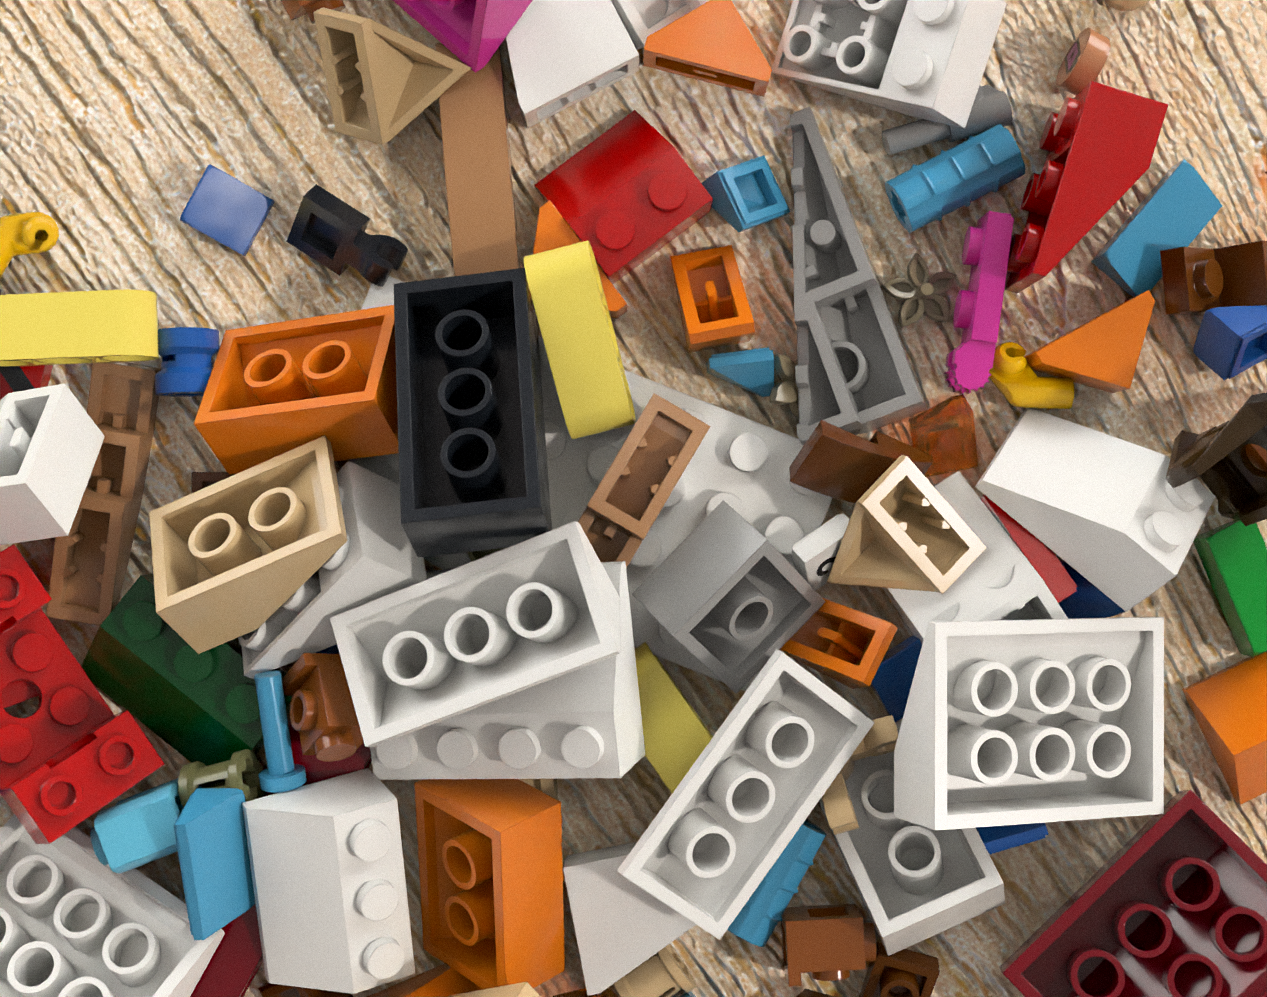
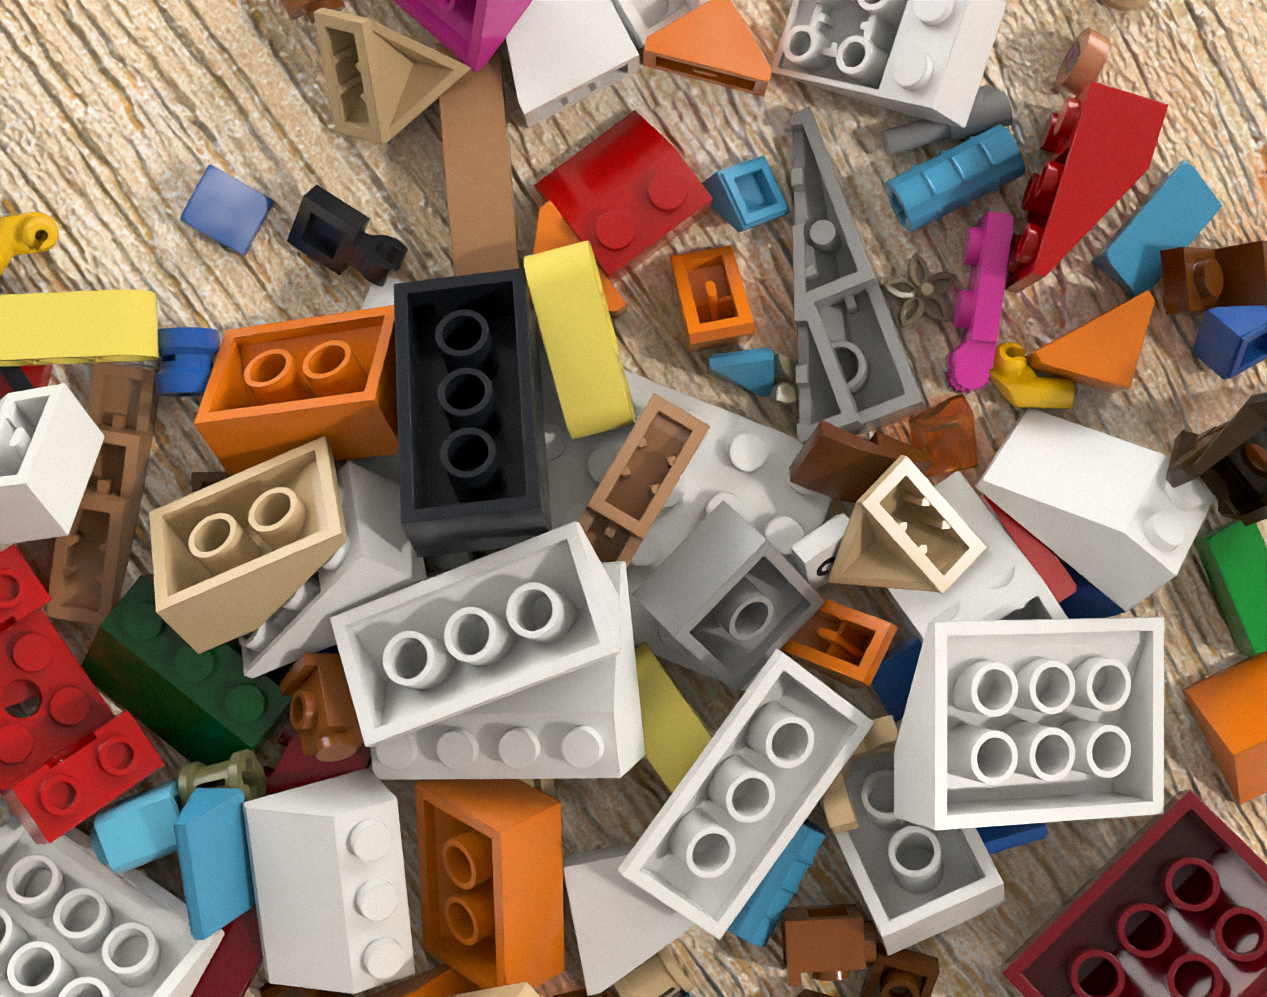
(281, 771): dark azure piece -> none

